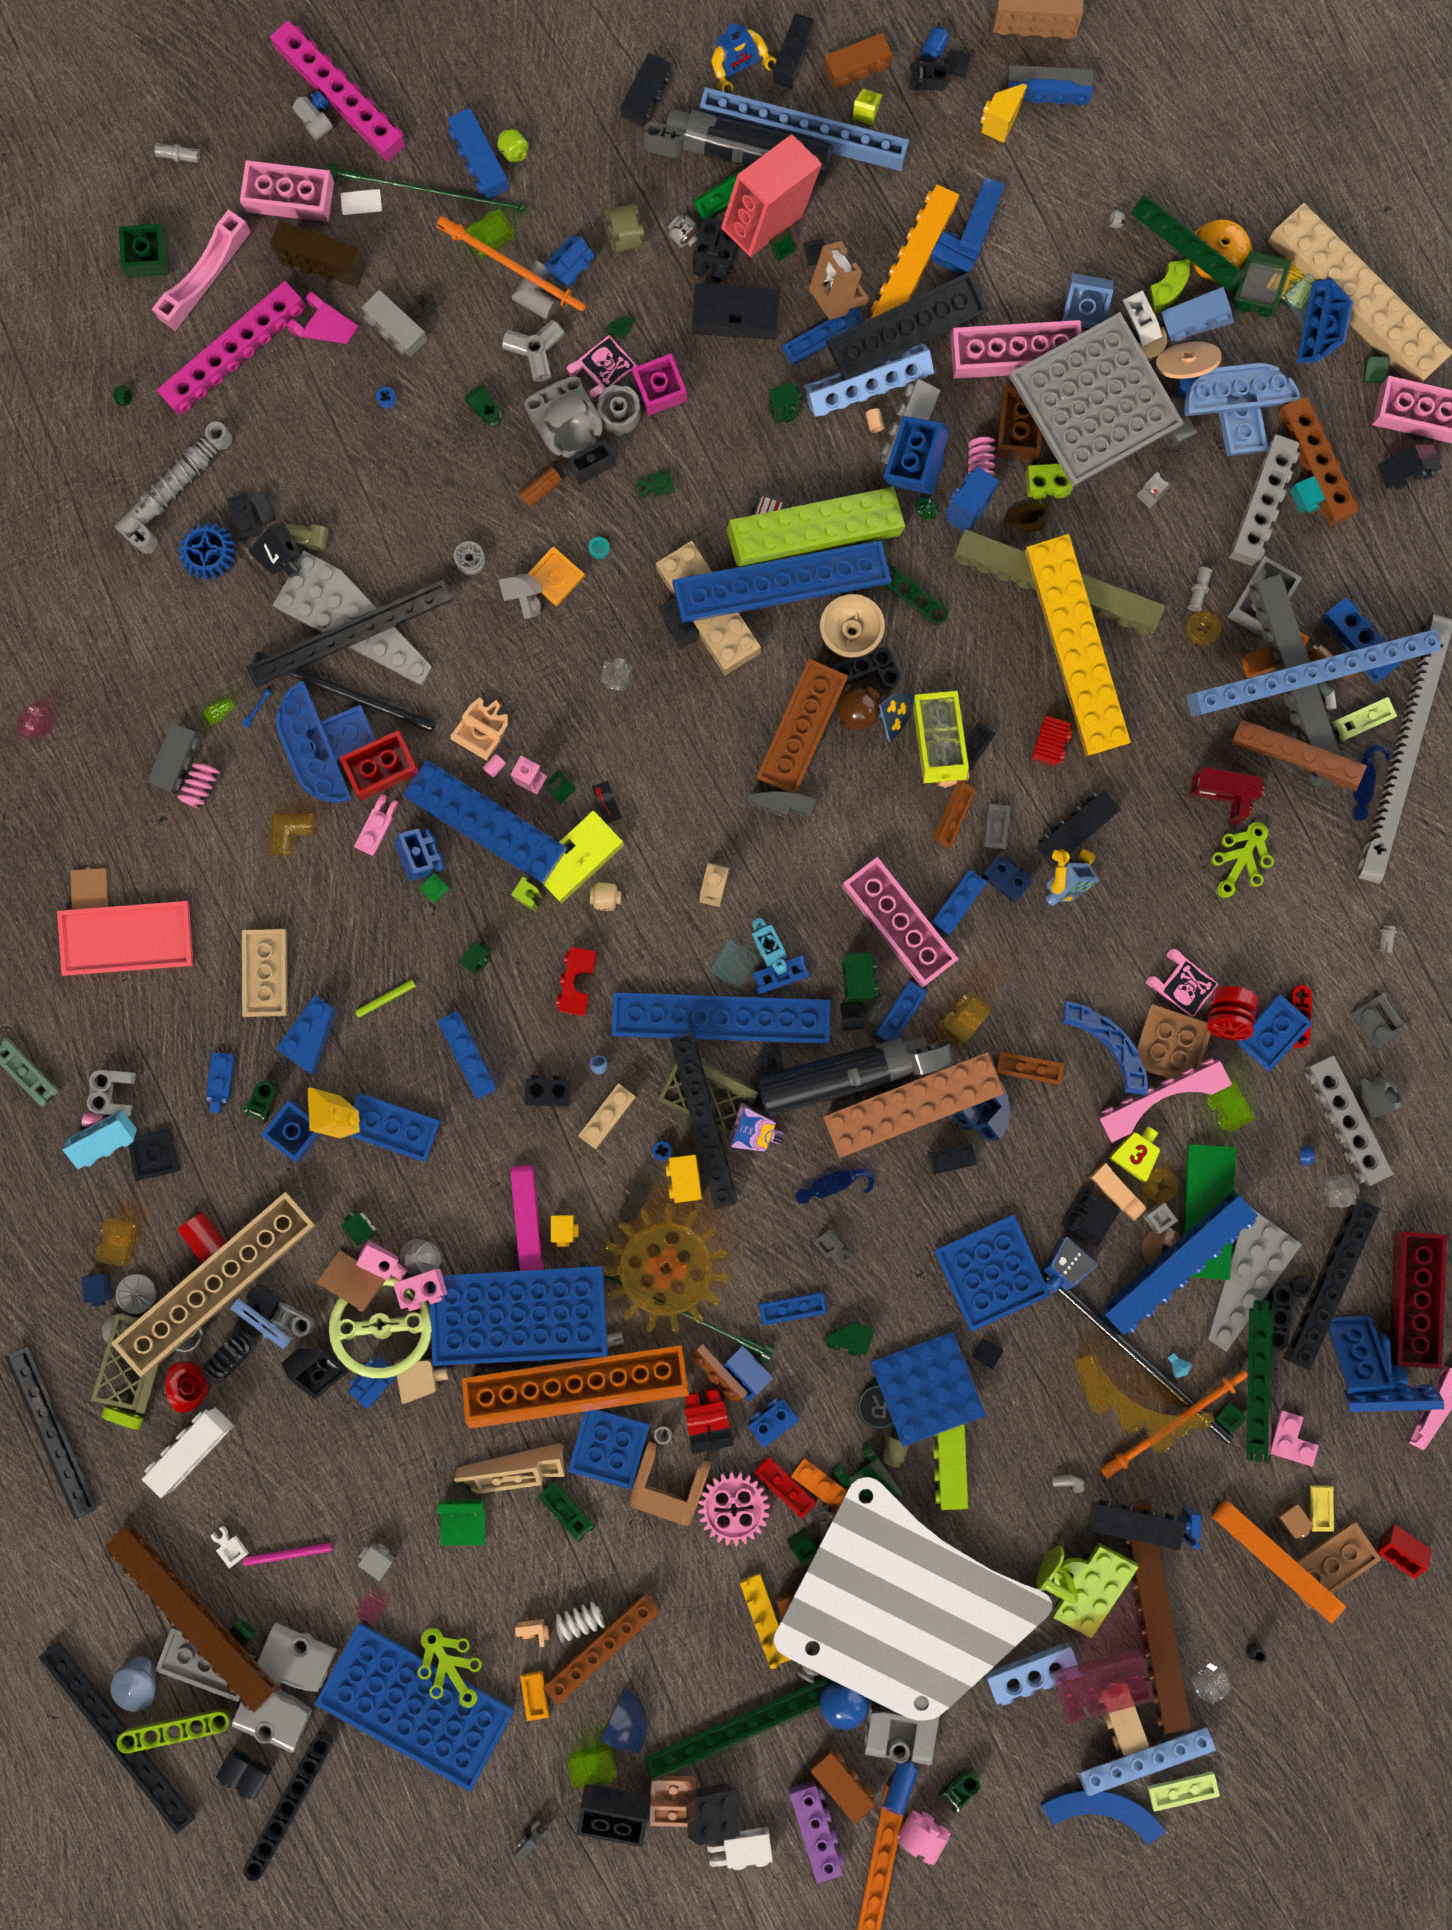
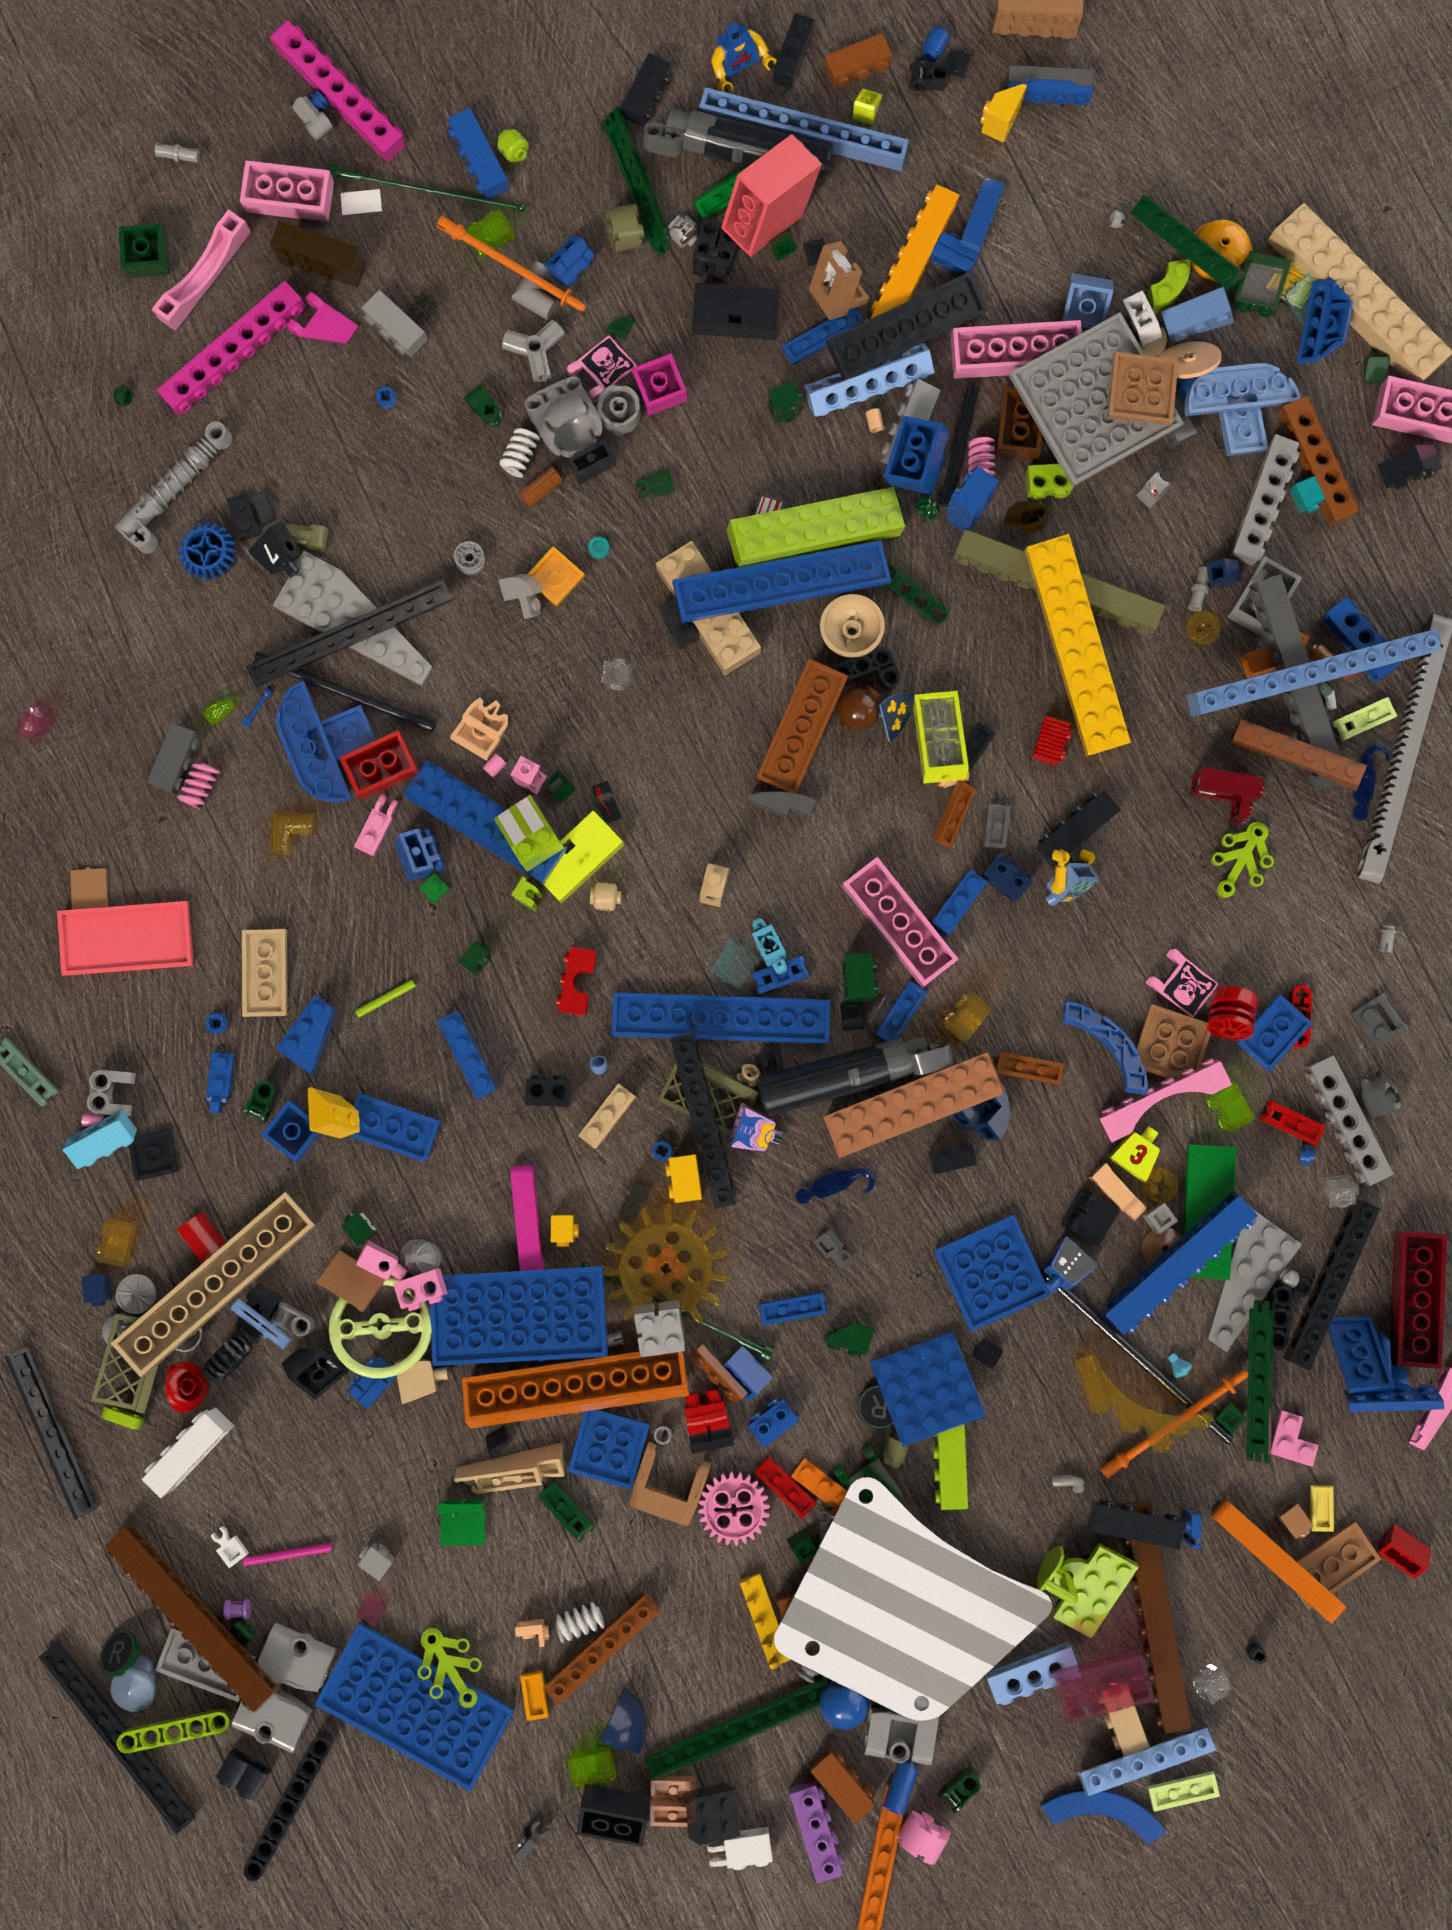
(119, 1653): none -> tile
(210, 1023): none -> blue plate
(237, 1609): none -> medium lavender bush
(497, 1440): none -> black slope
(518, 450): none -> white piece
(528, 833): none -> lime slope
(637, 181): none -> dark green hinge
(659, 1332): none -> light grey piece
(749, 1069): none -> tan plate
(959, 444): none -> black axle
(1142, 388): none -> medium nougat plate
(1224, 573): none -> dark blue brick
(1289, 1278): none -> light grey hinge
(1293, 1123): none -> red plate

